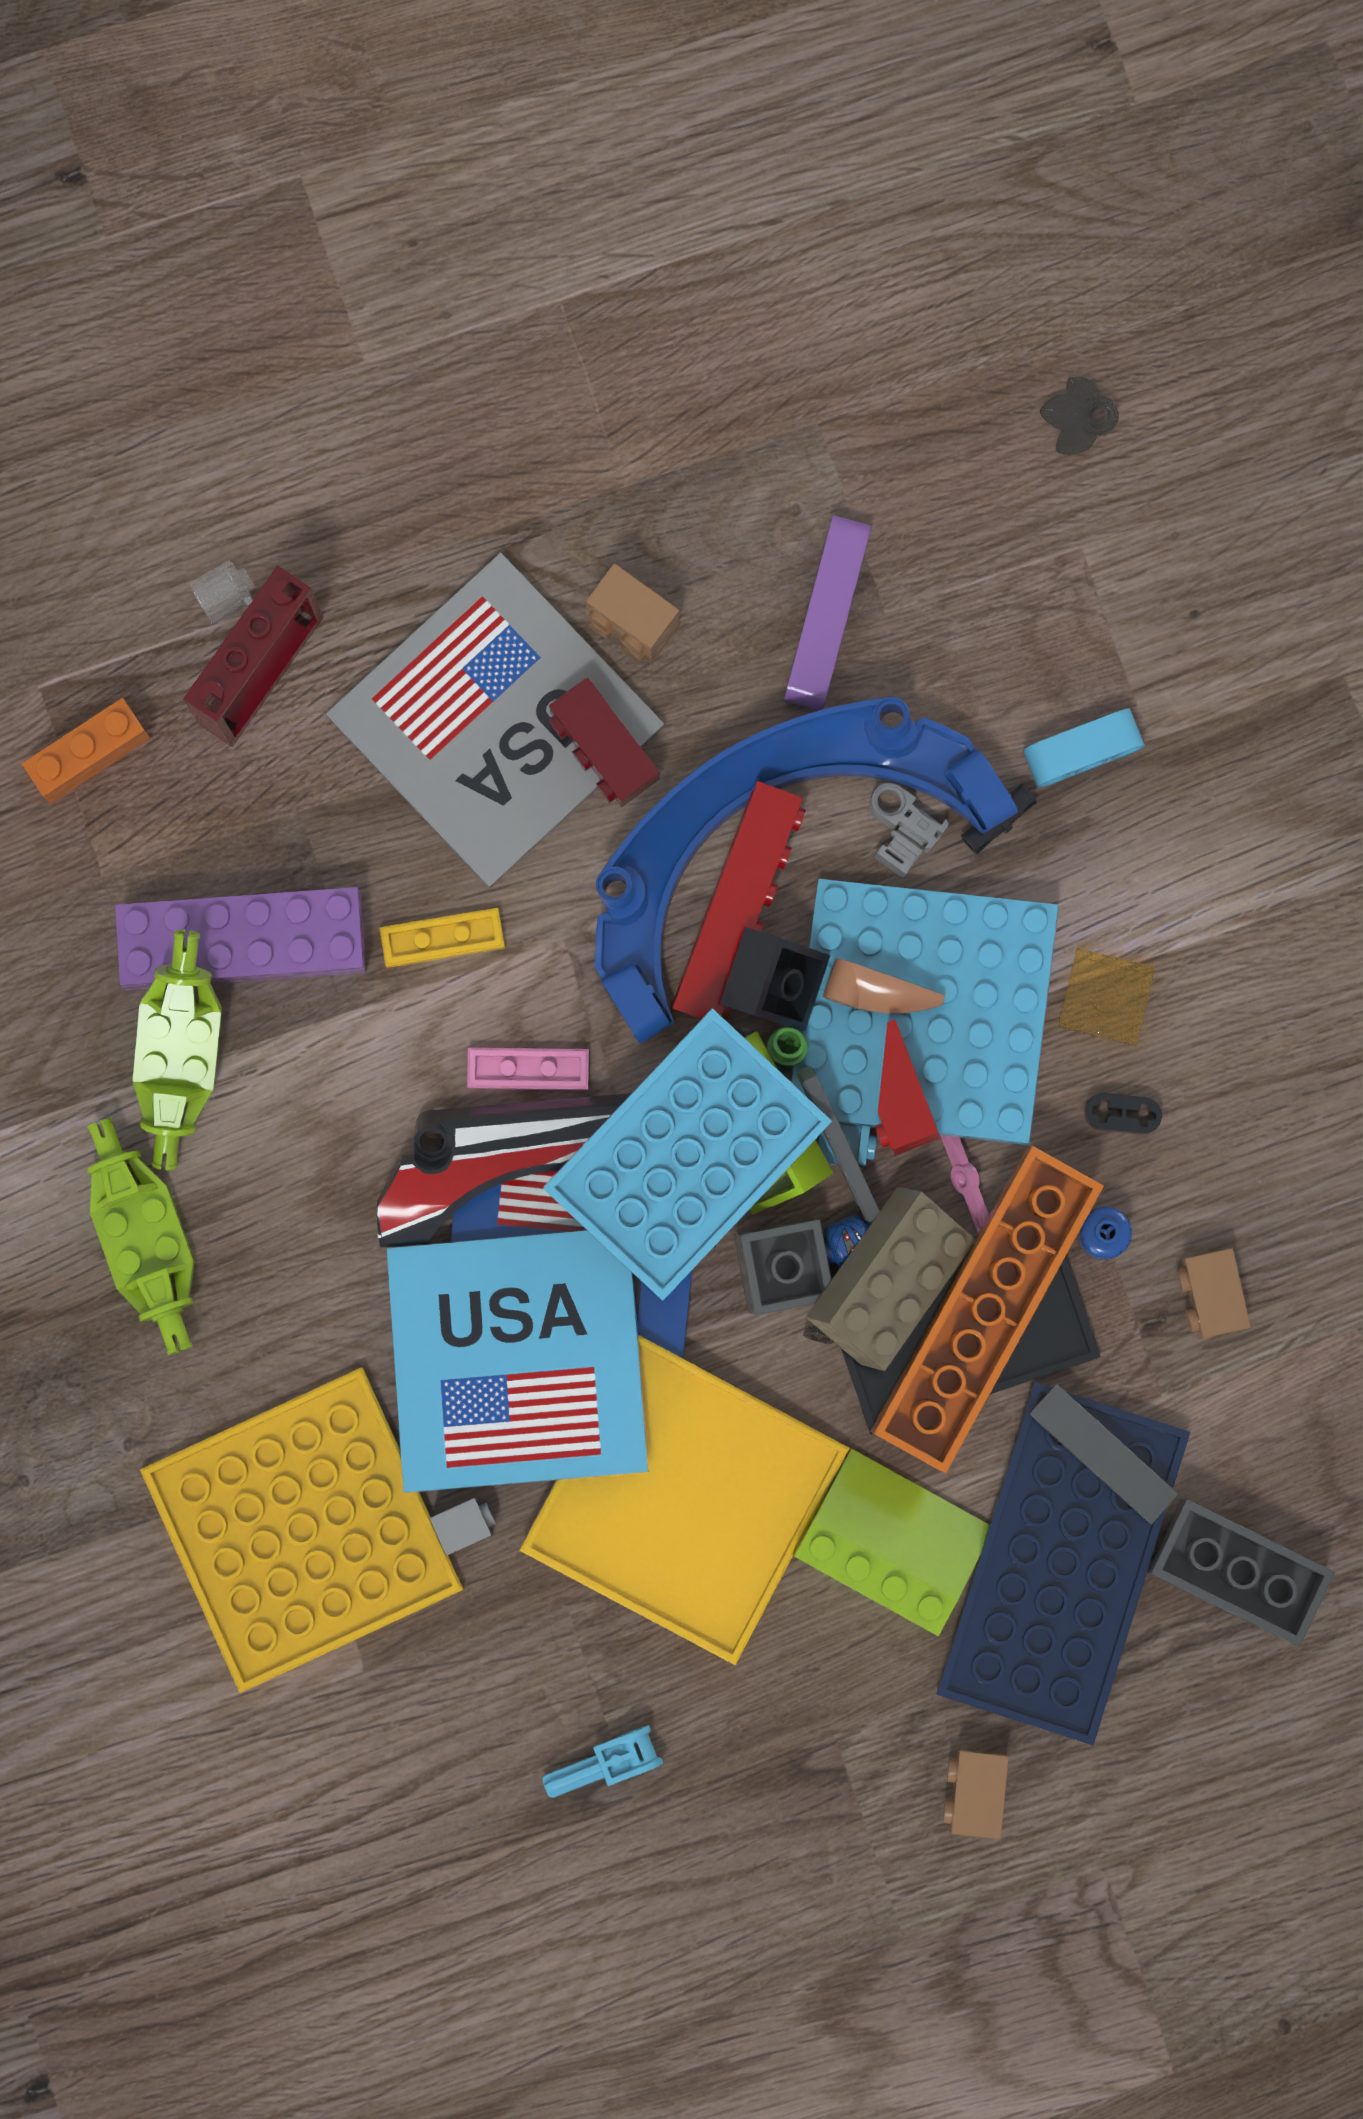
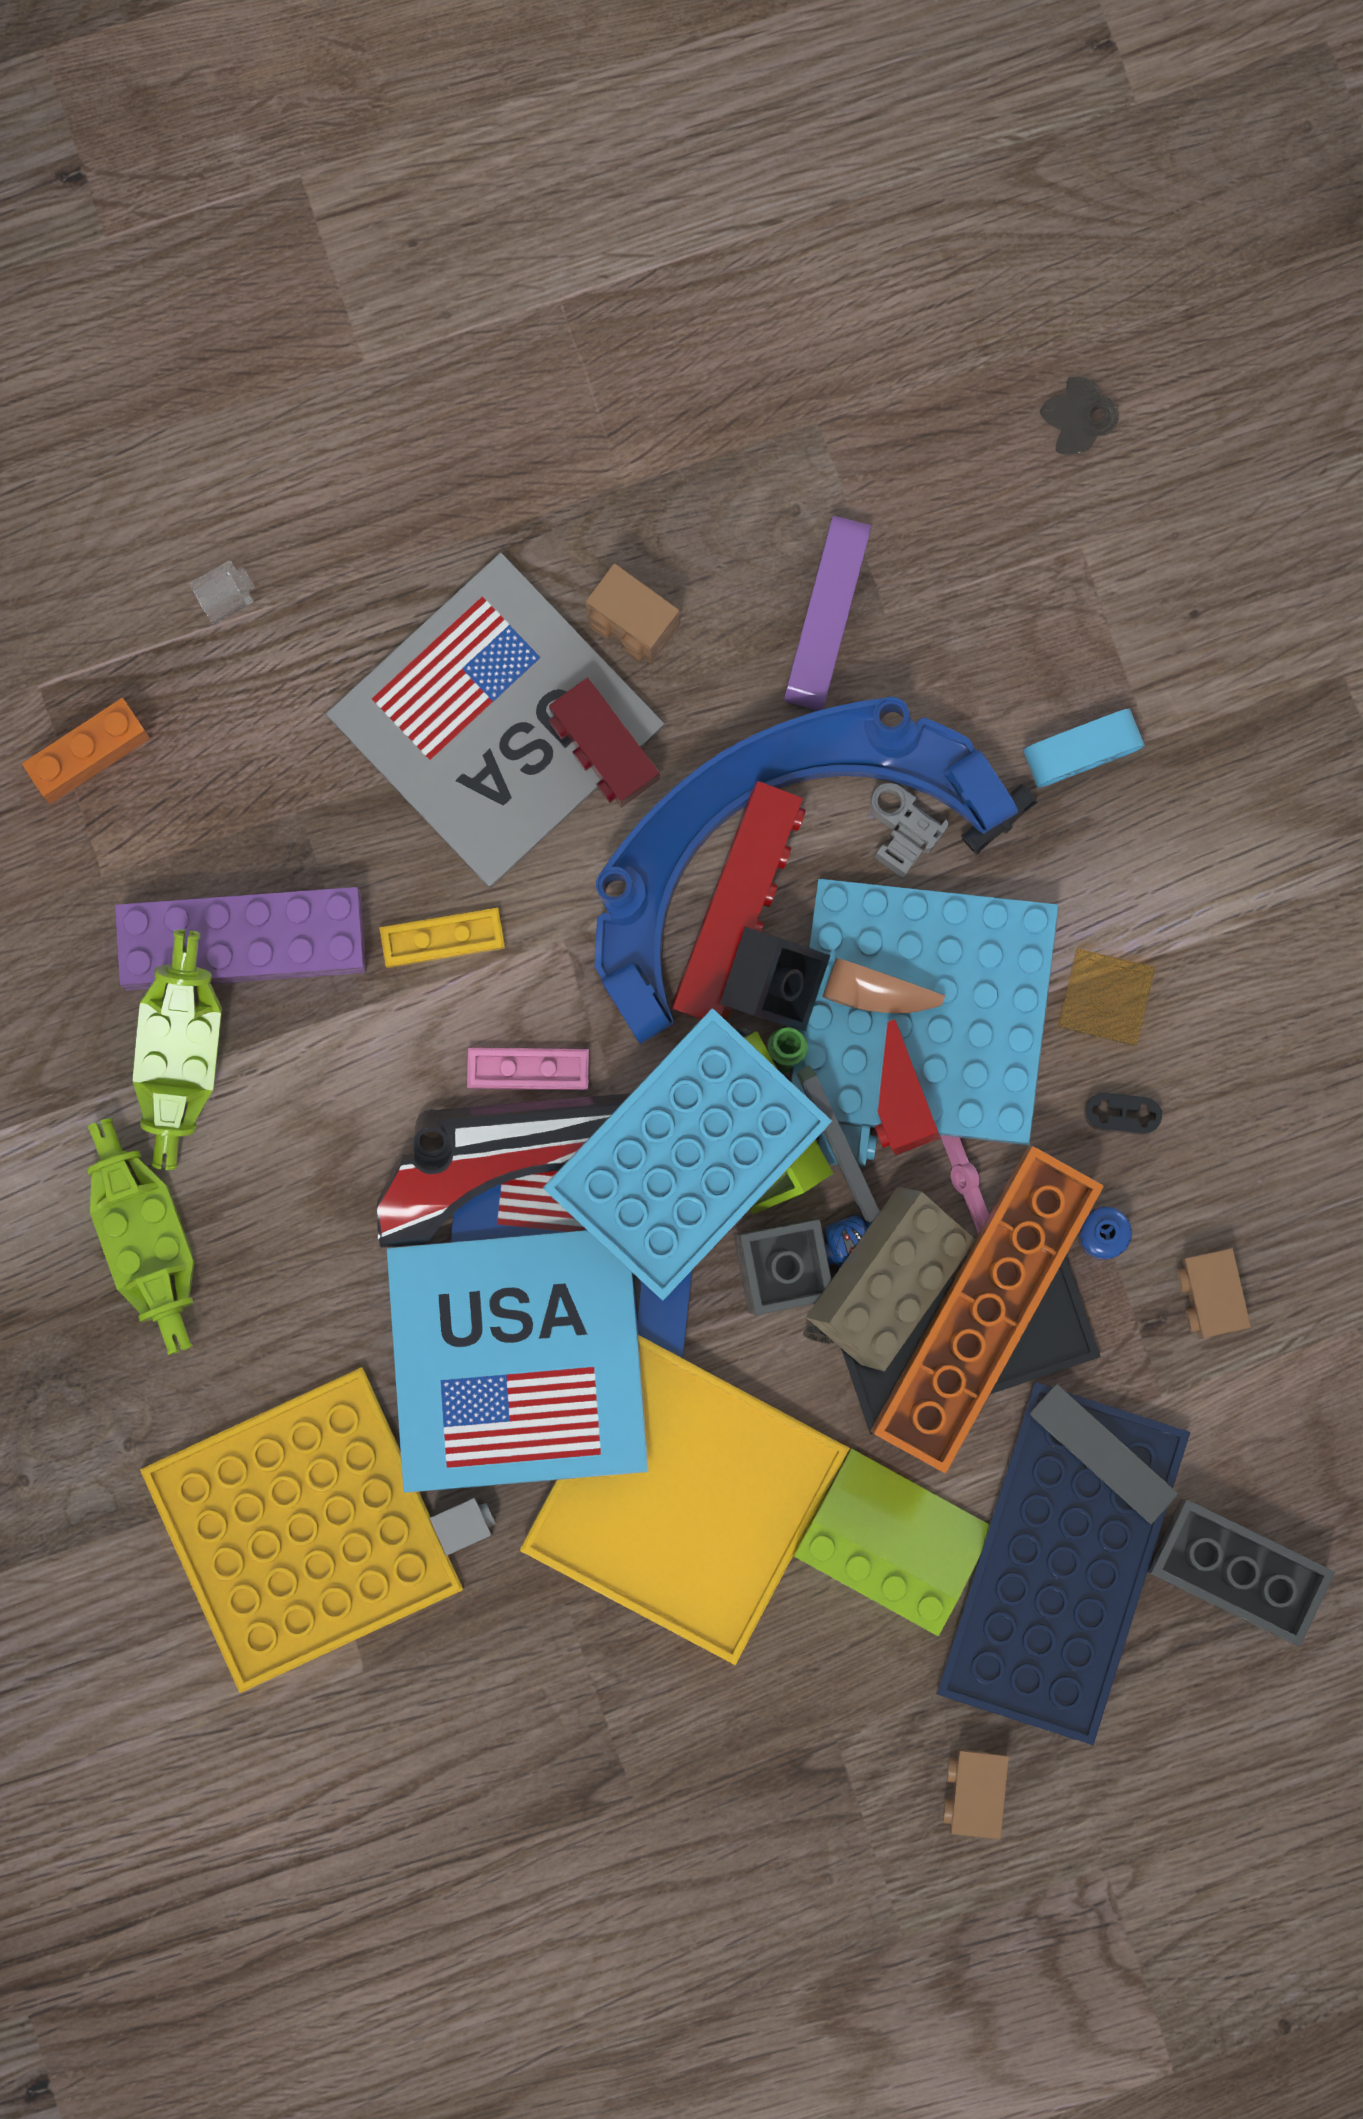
(254, 656): dark red window -> none
(614, 1761): medium azure connector -> none

